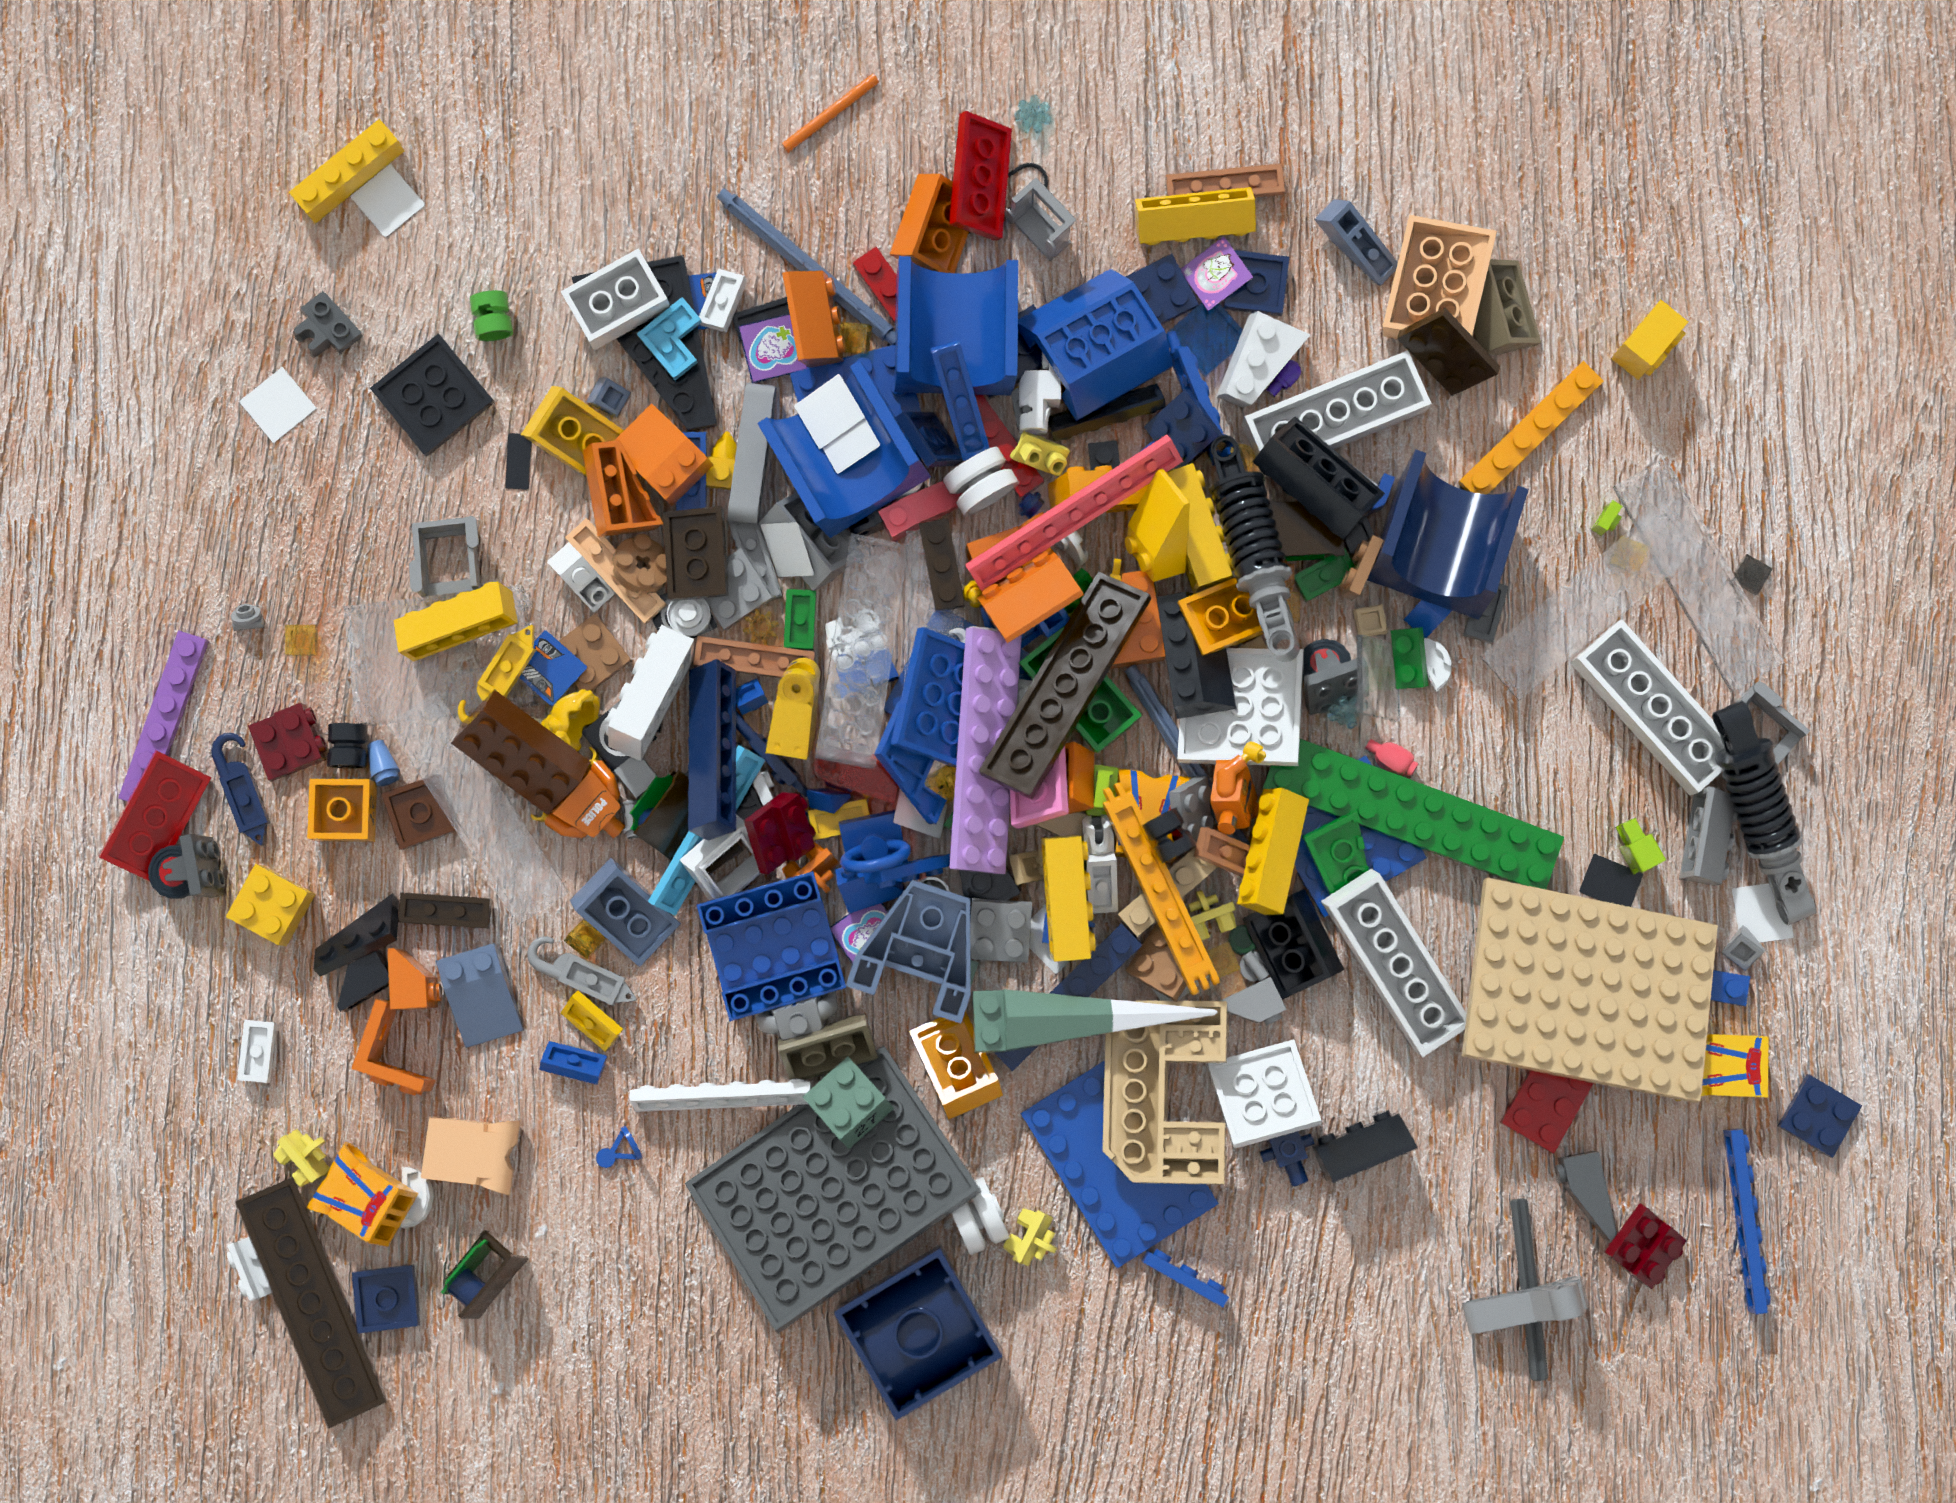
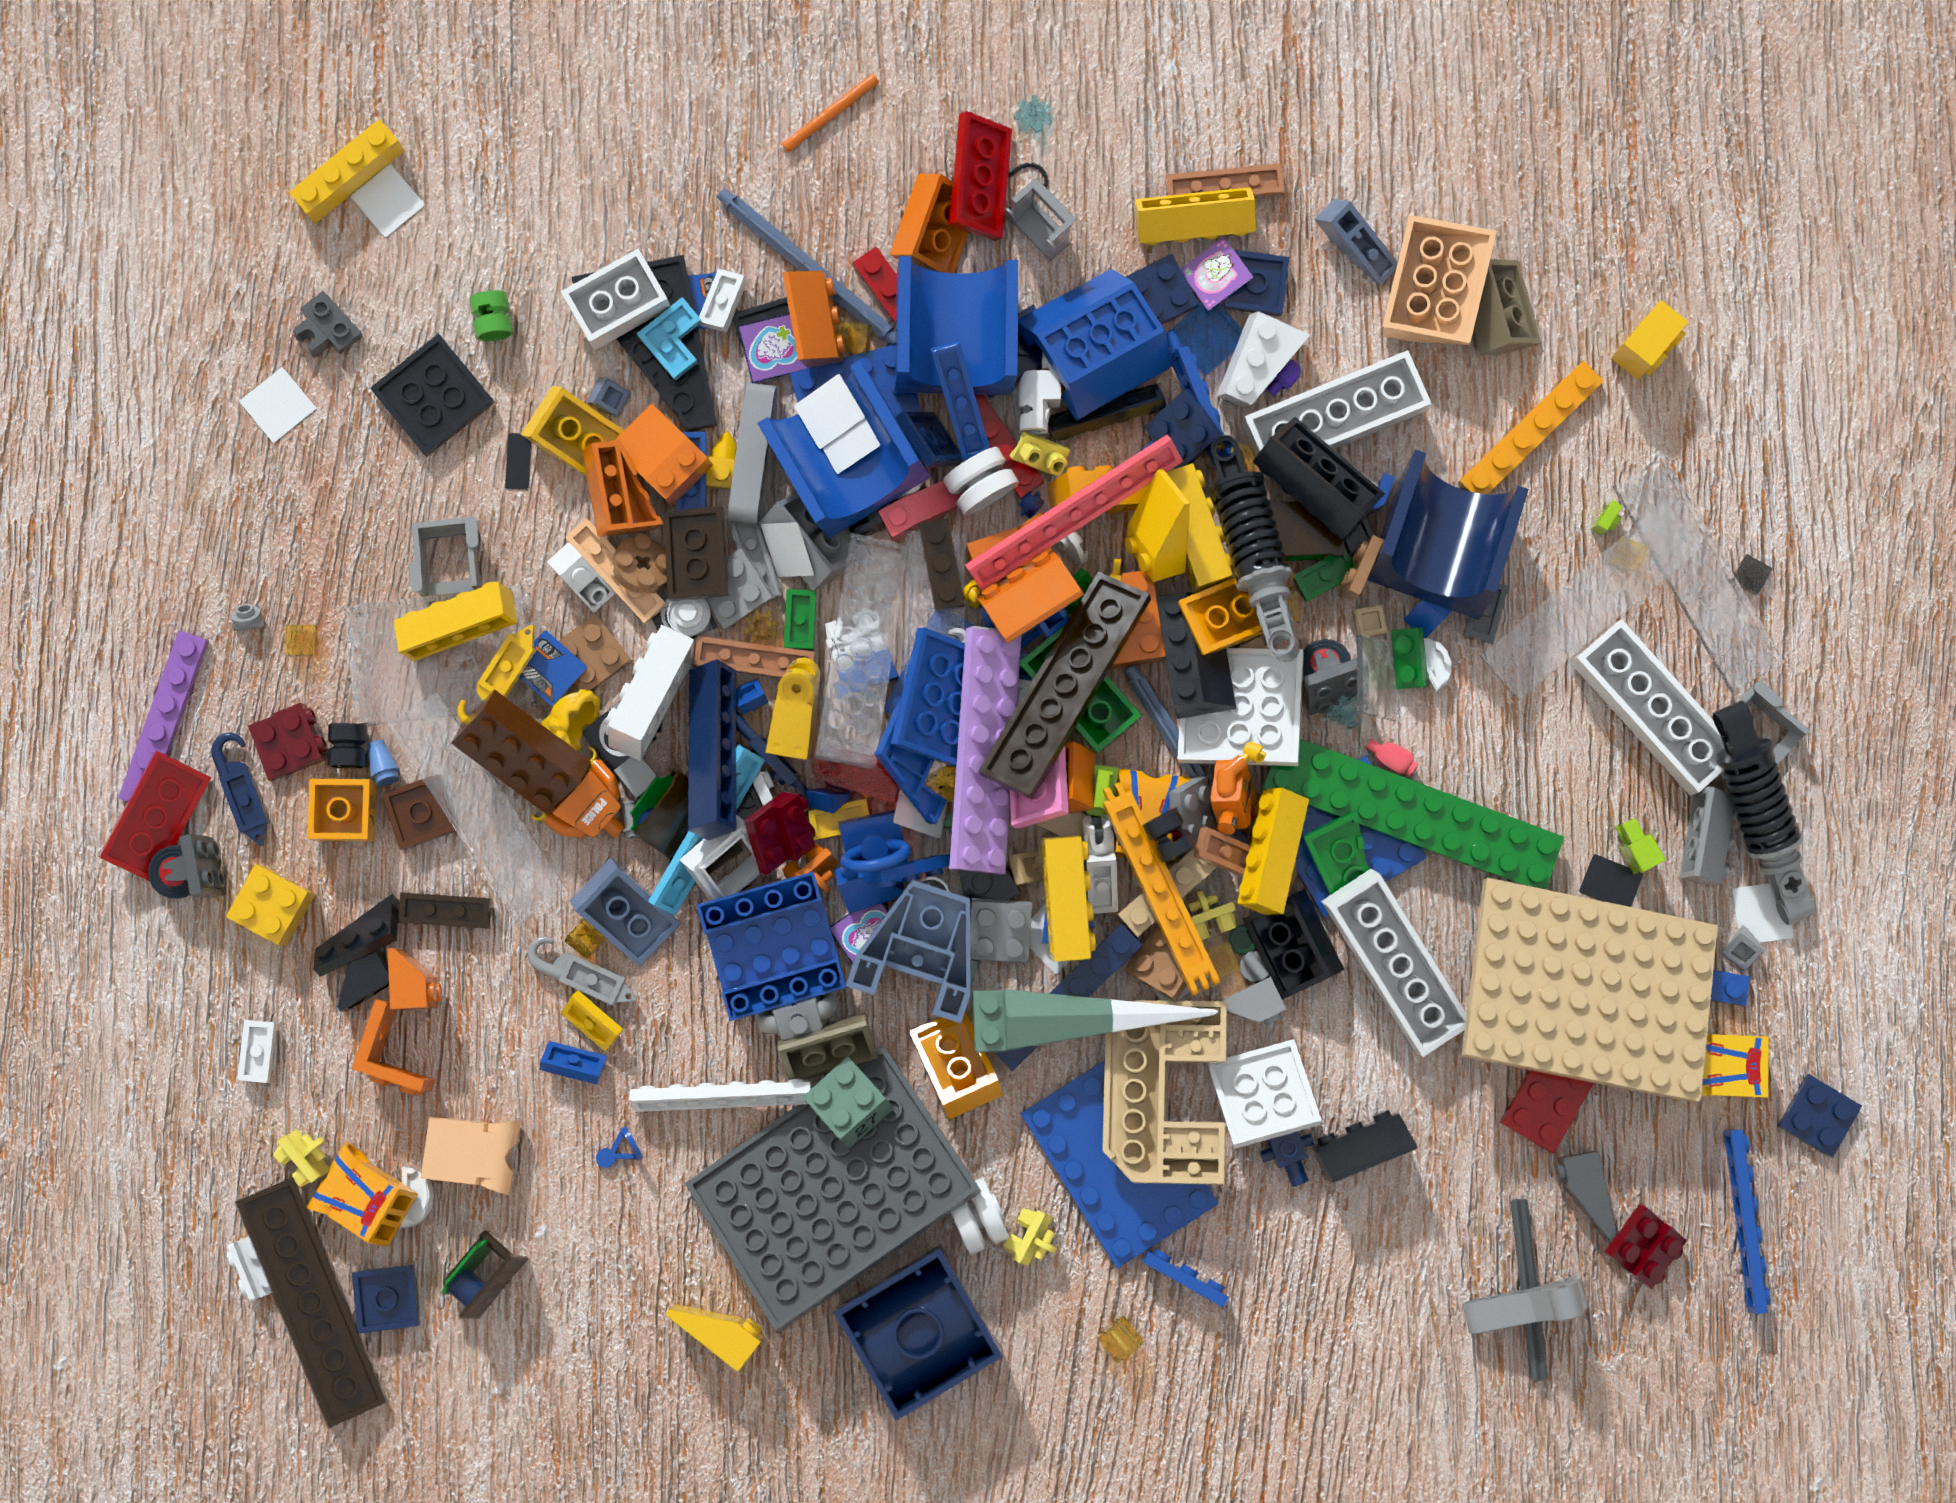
(480, 994): sand blue slope -> none
(721, 1333): none -> yellow slope
(1103, 454): black plate -> none
(1120, 1338): none -> clear yellow piece
(1448, 352): dark brown plate -> none

